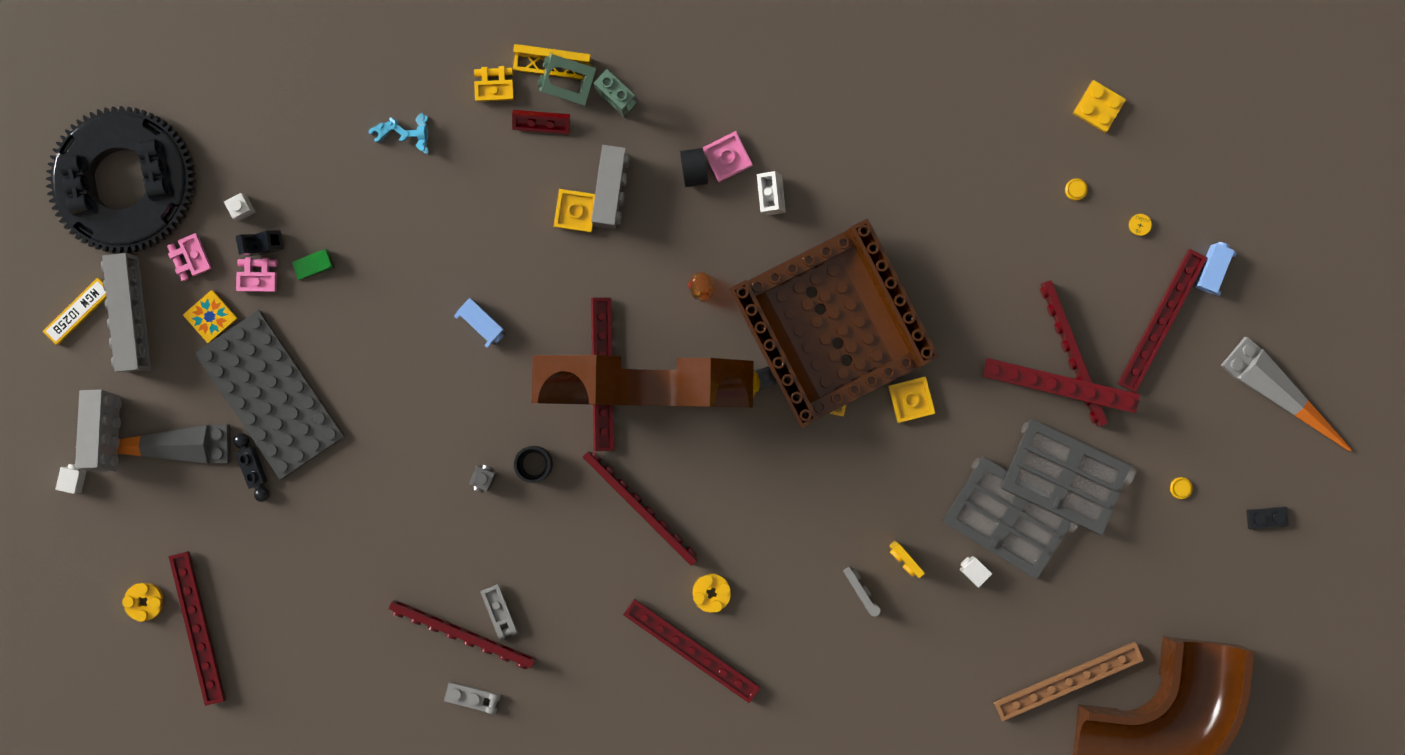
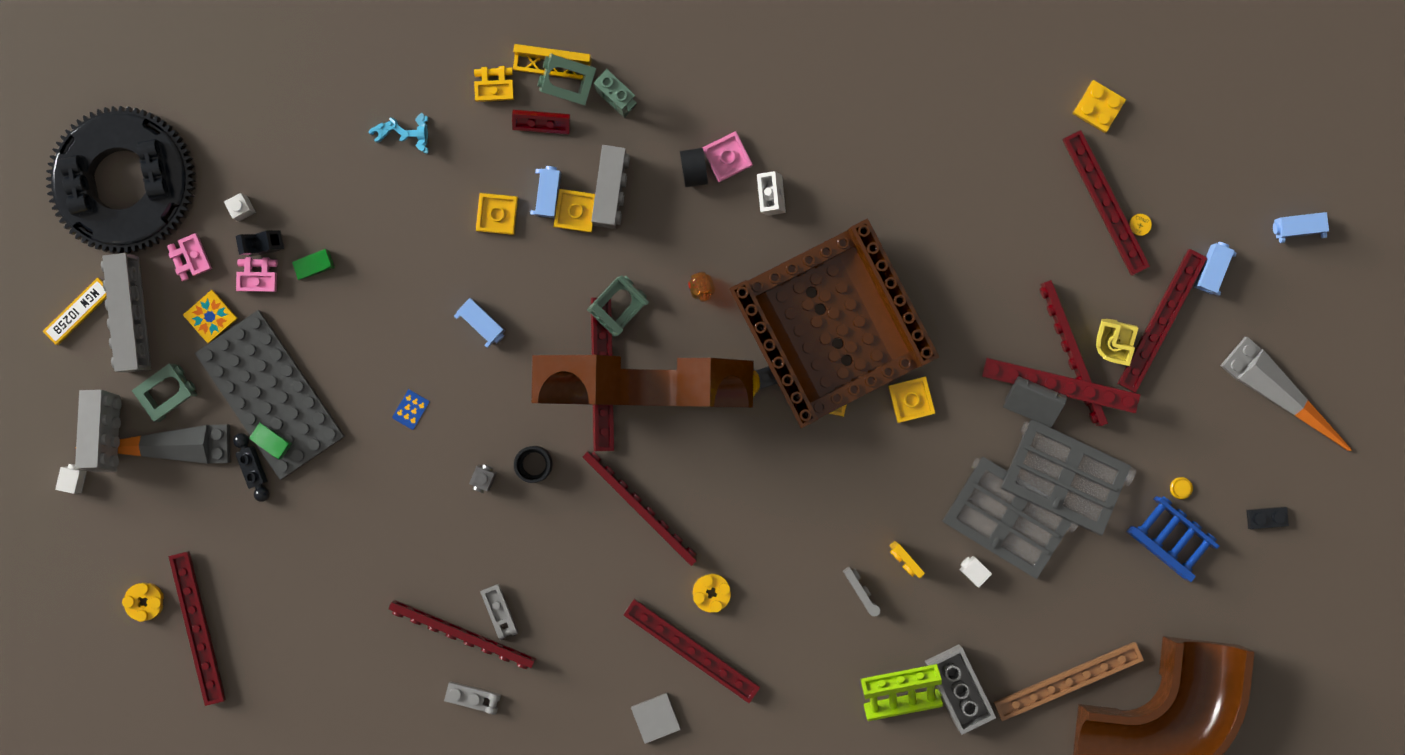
(185, 391): none -> sand green panel
(270, 441): none -> slope
(410, 409): none -> blue sticker
(497, 214): none -> yellow tile
(547, 192): none -> light blue brick
(637, 303): none -> sand green panel
(655, 718): none -> light grey tile
(899, 682): none -> lime fence
(961, 690): none -> light grey brick
(1034, 401): none -> dark grey piece
(1076, 189): yellow piece -> none
(1106, 203): none -> dark red plate
(1116, 341): none -> light yellow brick
(1170, 557): none -> blue fence
(1301, 225): none -> light blue brick

